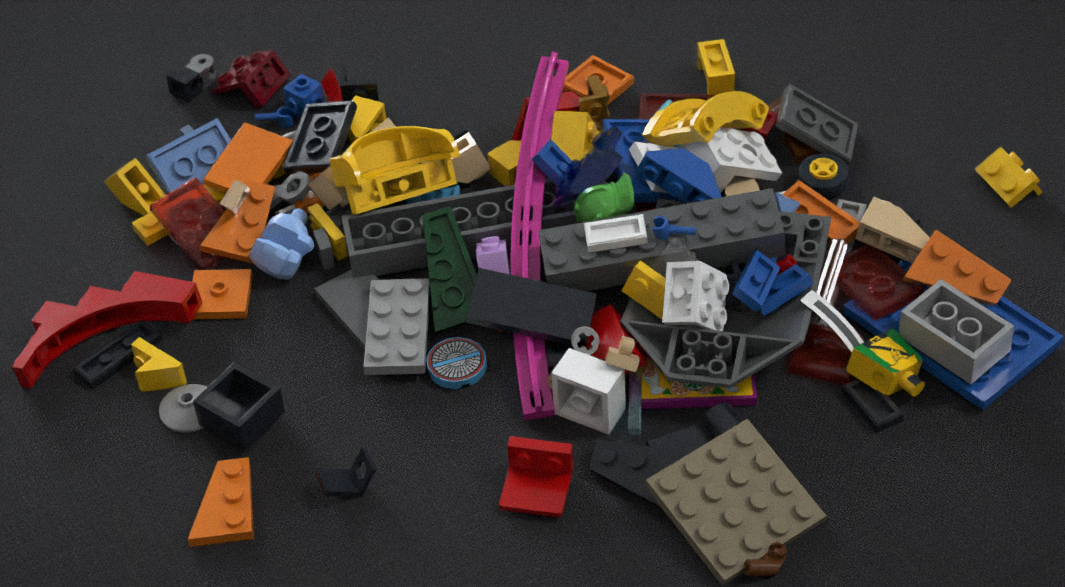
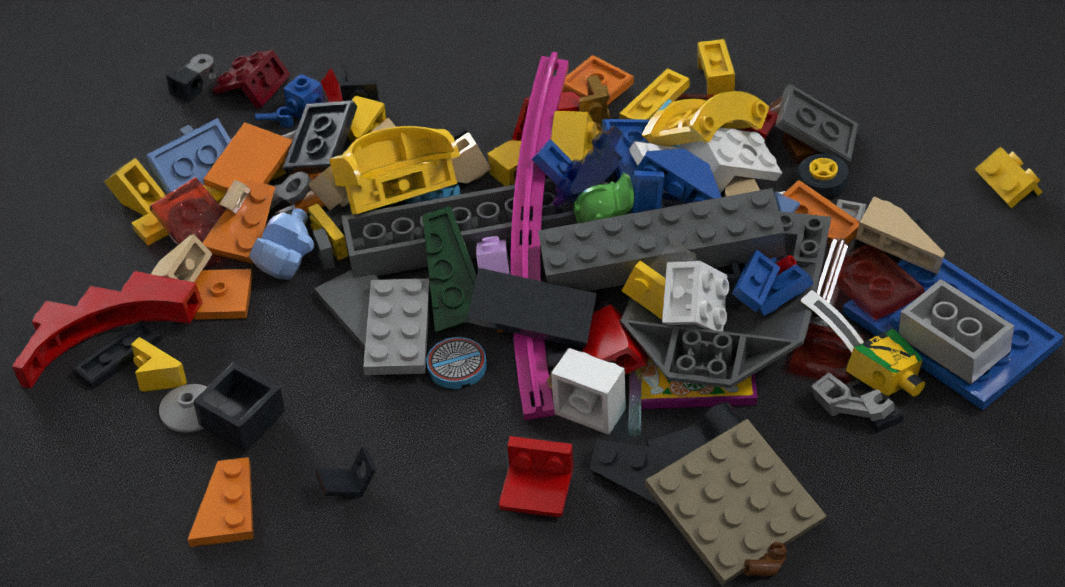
(184, 261): none -> tan slope
(588, 331): light grey bush -> none
(615, 233): white tile -> none
(623, 355): tan tile -> none
(647, 103): none -> yellow plate
(647, 190): none -> blue tile
(663, 230): blue hand -> none
(830, 387): none -> light grey piece
(959, 268): orange wing -> none

